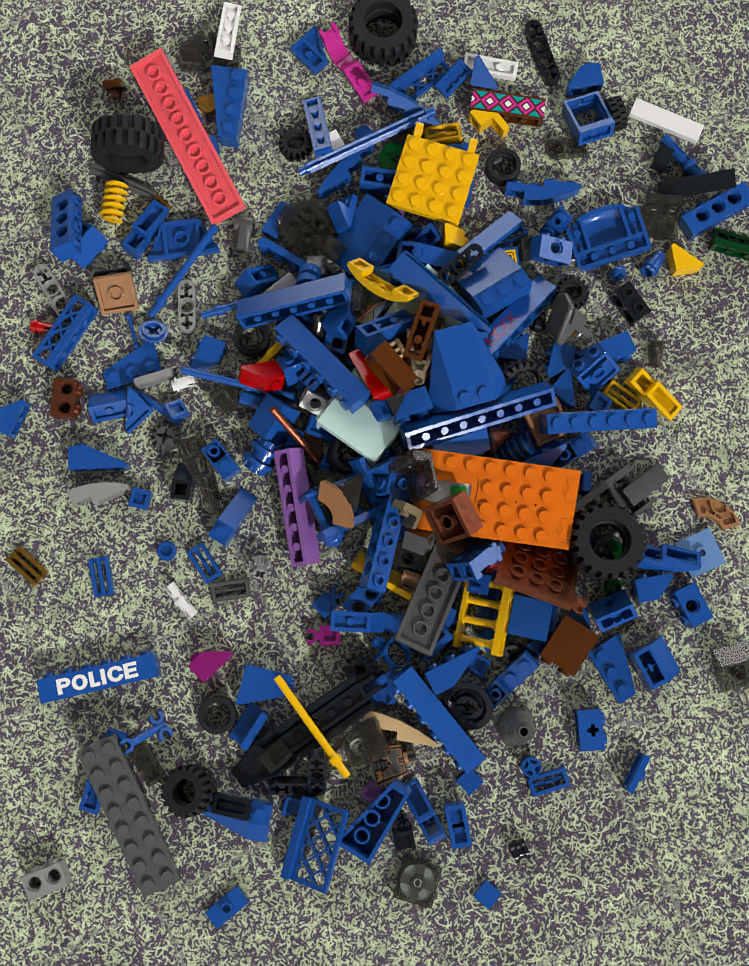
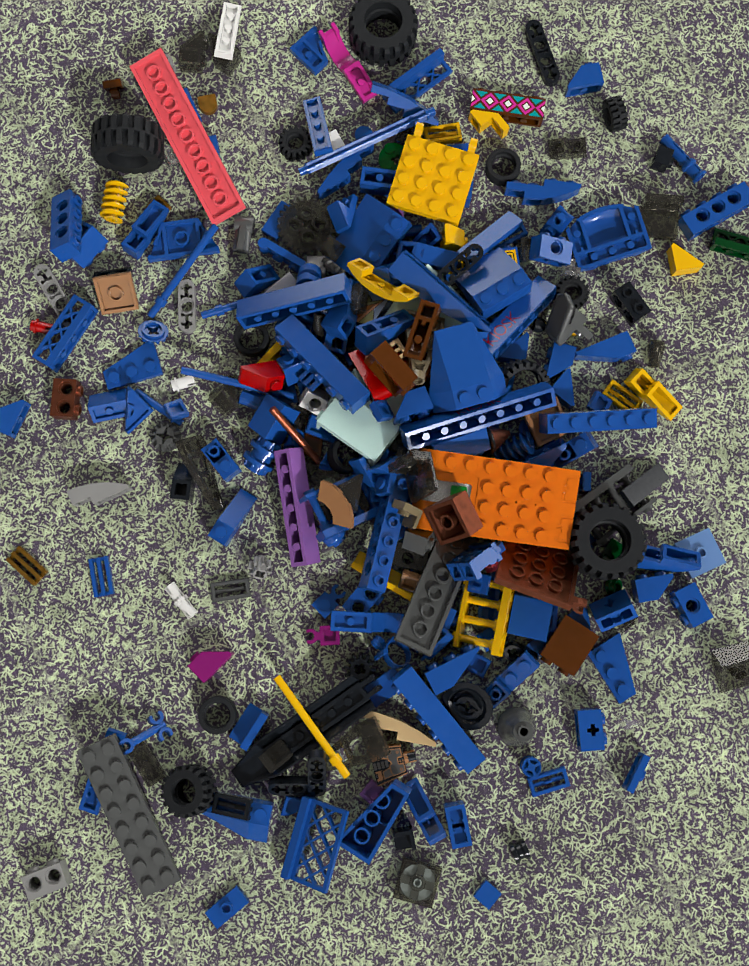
(86, 458): blue slope -> none
(100, 677): blue brick -> none
(129, 317): blue hinge -> none
(134, 186): dark grey axle -> none
(140, 498): blue plate -> none
(154, 378): light grey tile -> none
(166, 551): blue tile -> none
(209, 353): blue slope -> none
(211, 559): blue tile -> none
(230, 98): blue wedge -> none
(259, 684): blue slope -> none
(385, 696): blue tile -> none
(453, 78): blue plate -> none
(469, 782): blue tile -> none
(481, 76): blue slope -> none
(497, 67): white tile -> none
(593, 131): blue window -> none
(594, 368): blue plate -> none
(617, 273): blue plate -> none
(652, 265): blue cone -> none
(654, 663): blue slope -> none
(666, 120): white tile -> none
(699, 183): black tile -> none
(715, 510): medium nougat tile -> none

